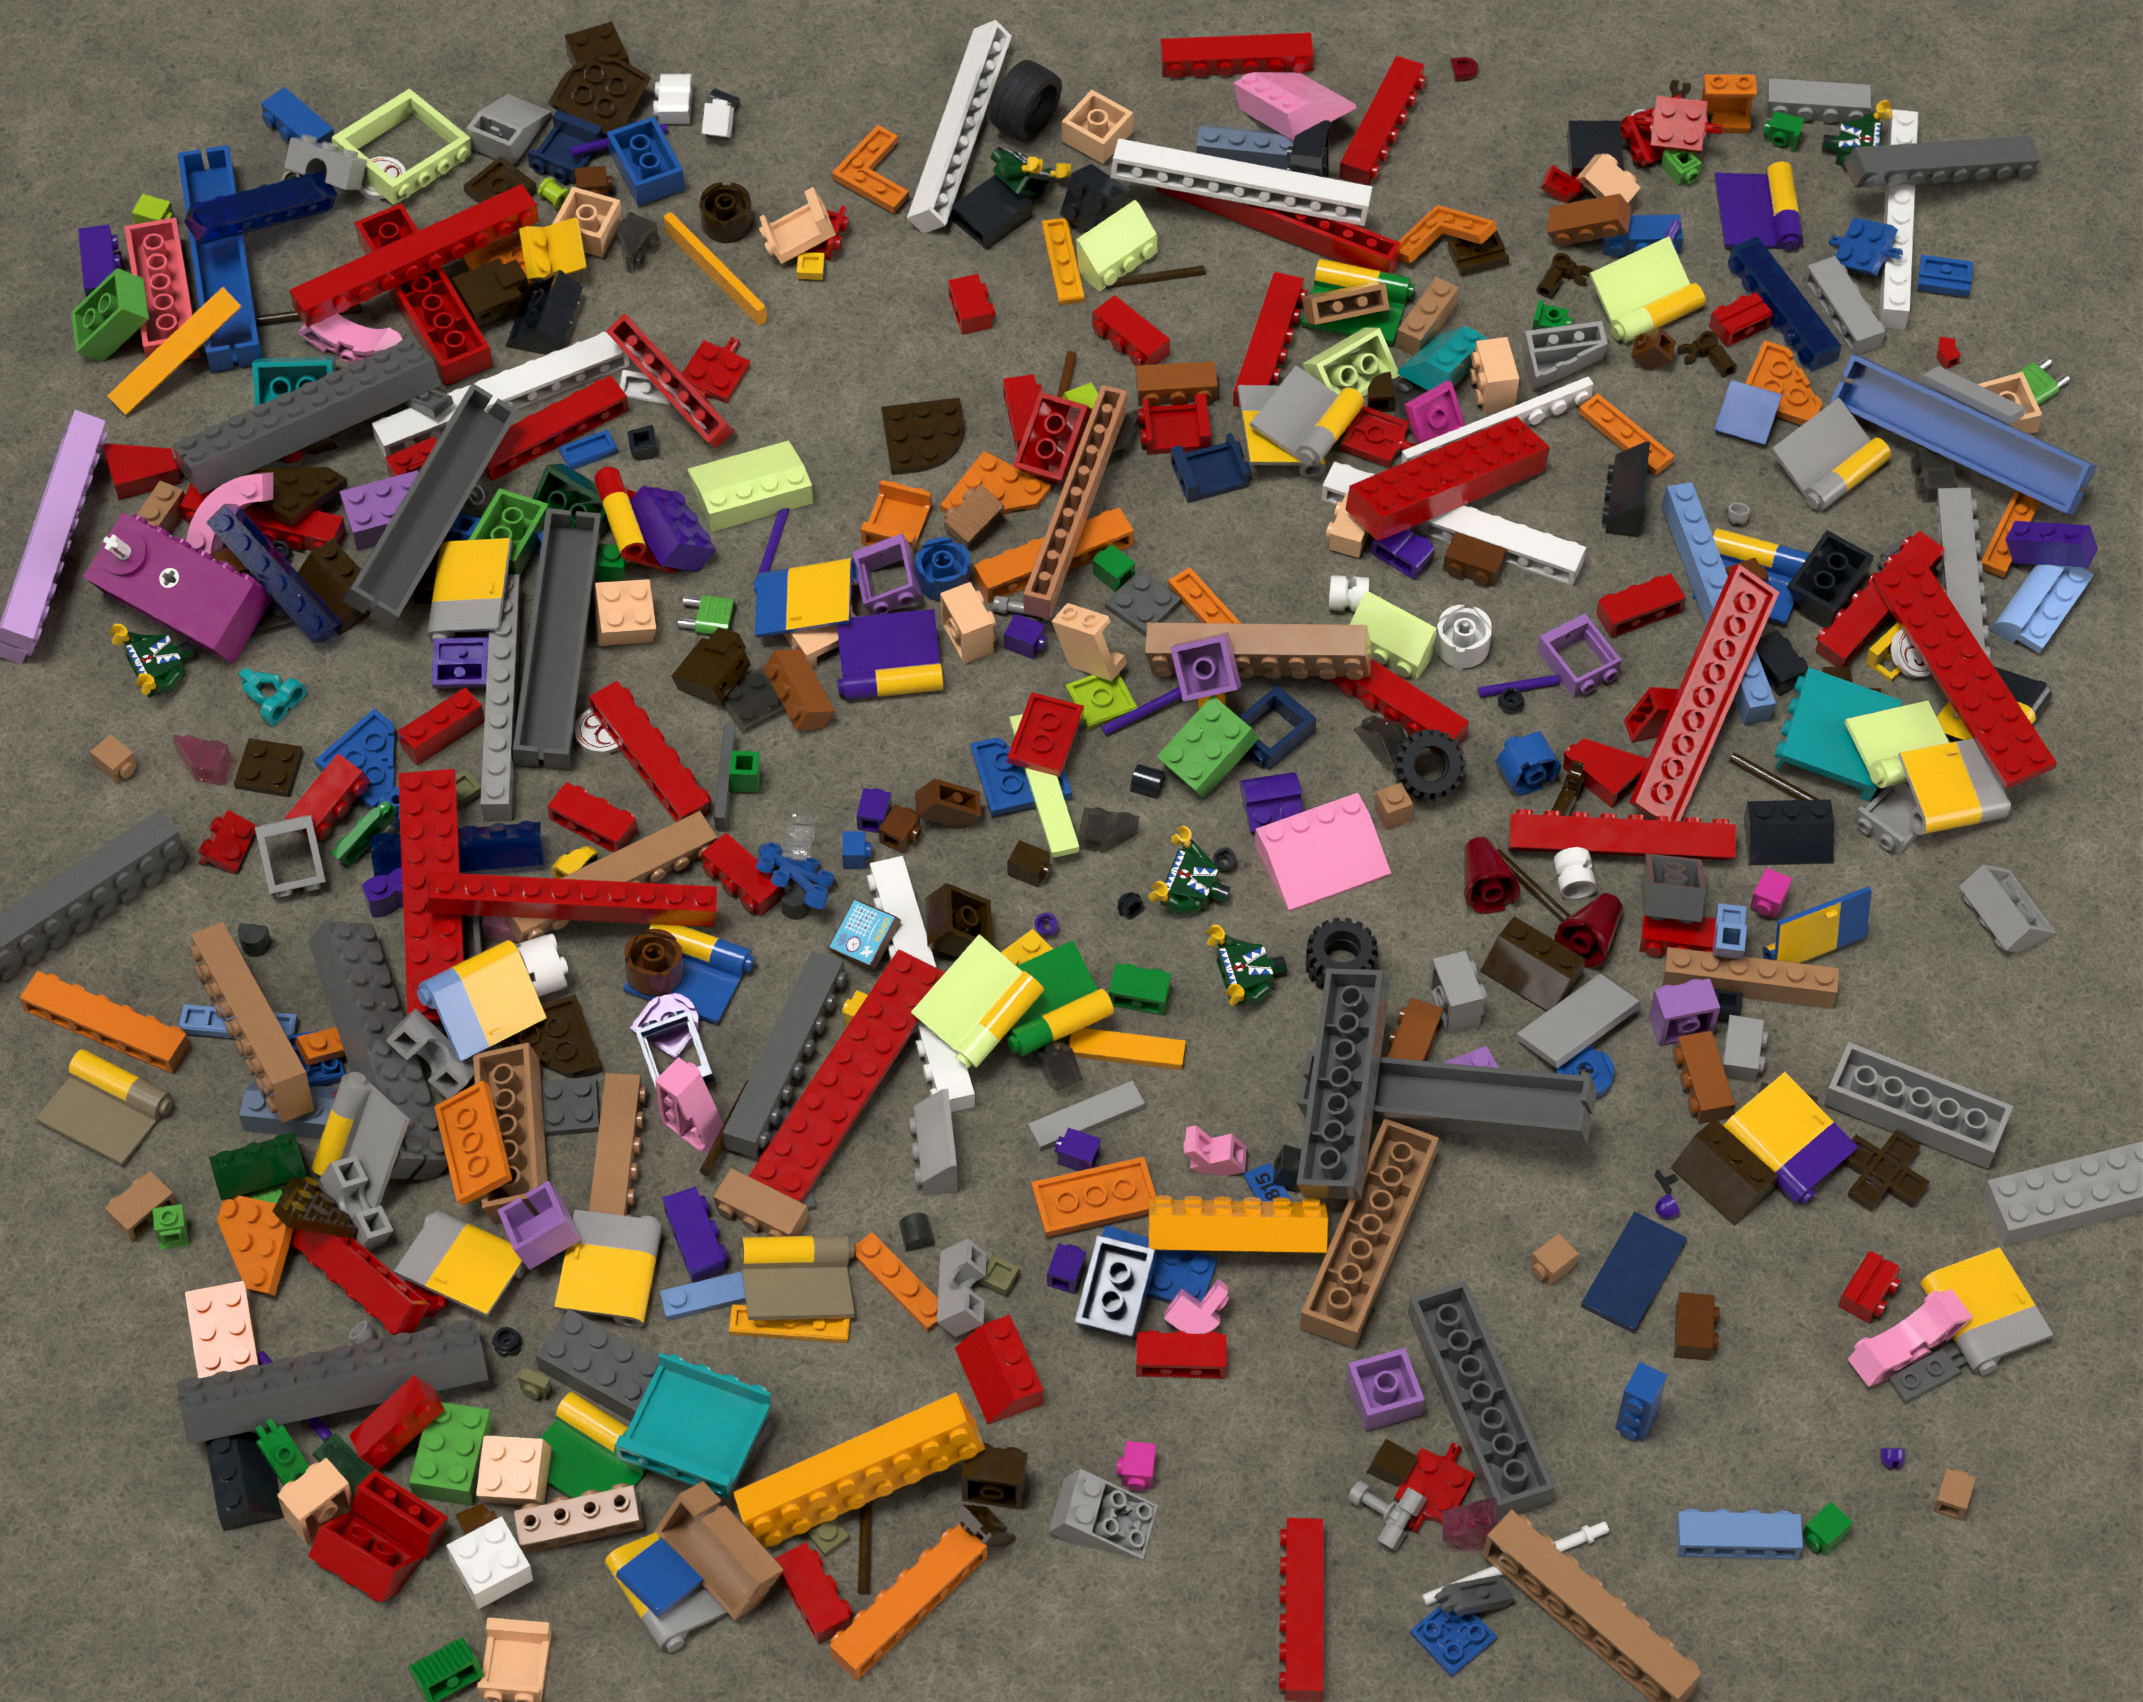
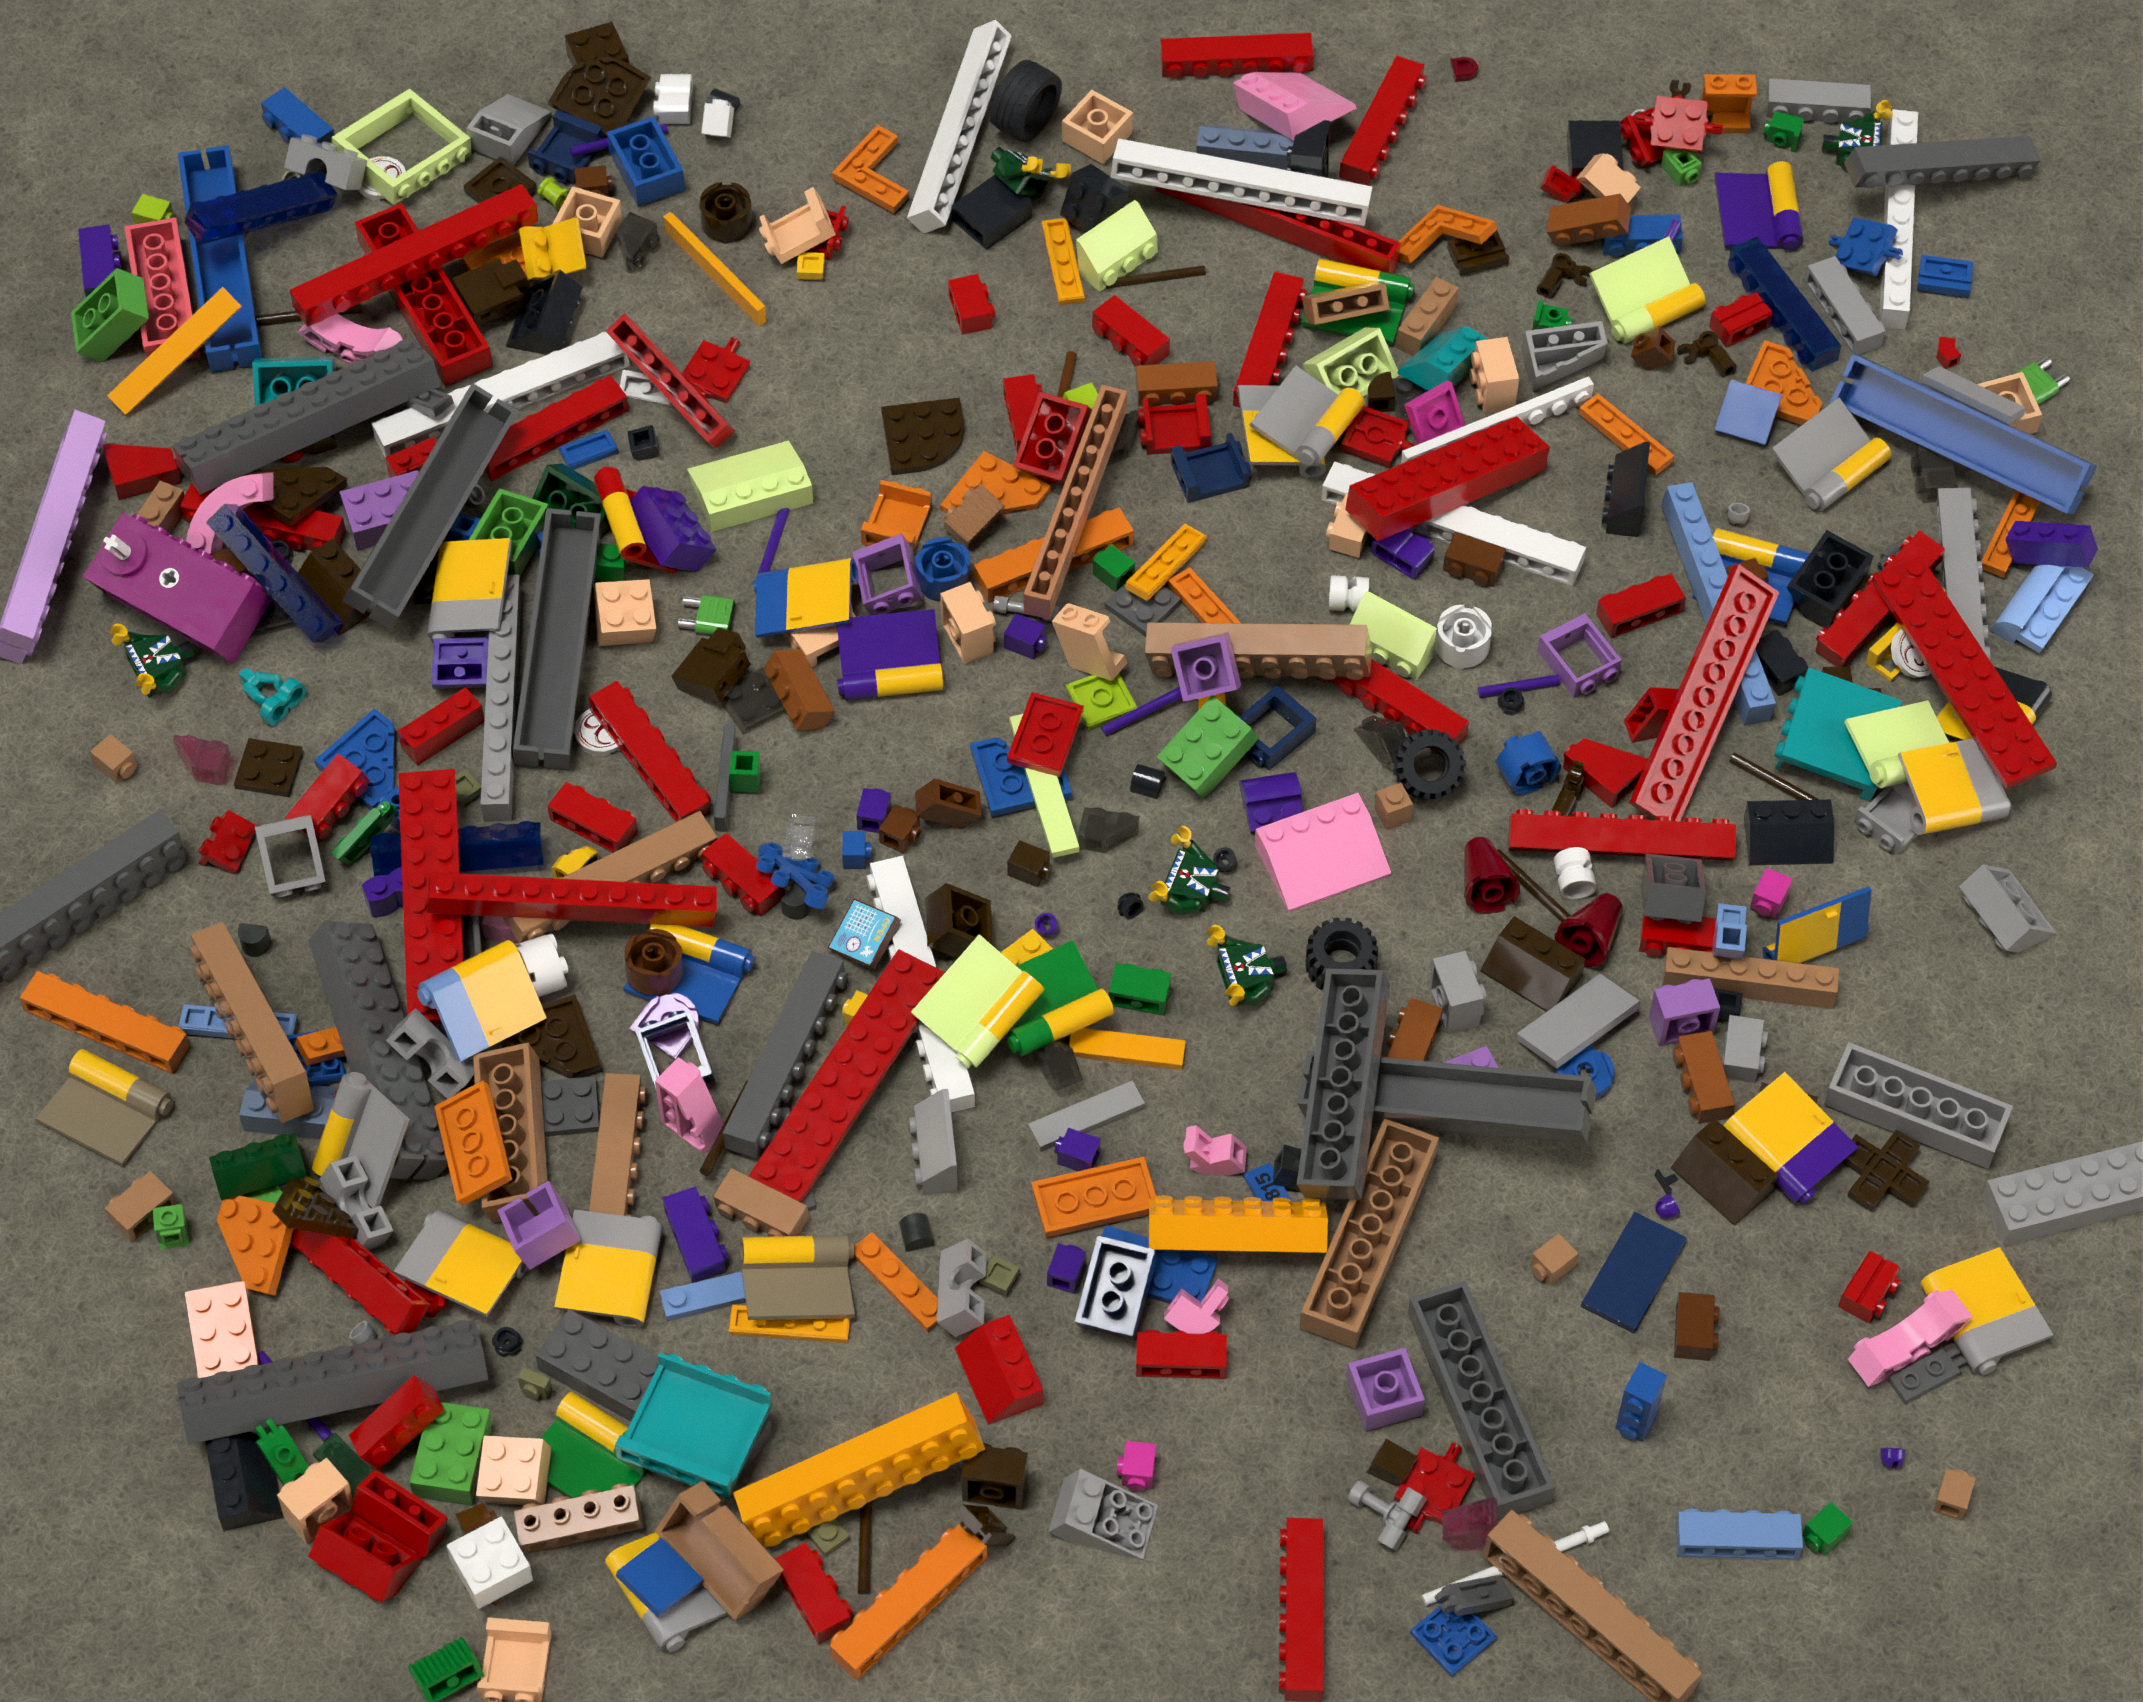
(1165, 562): none -> light orange tile

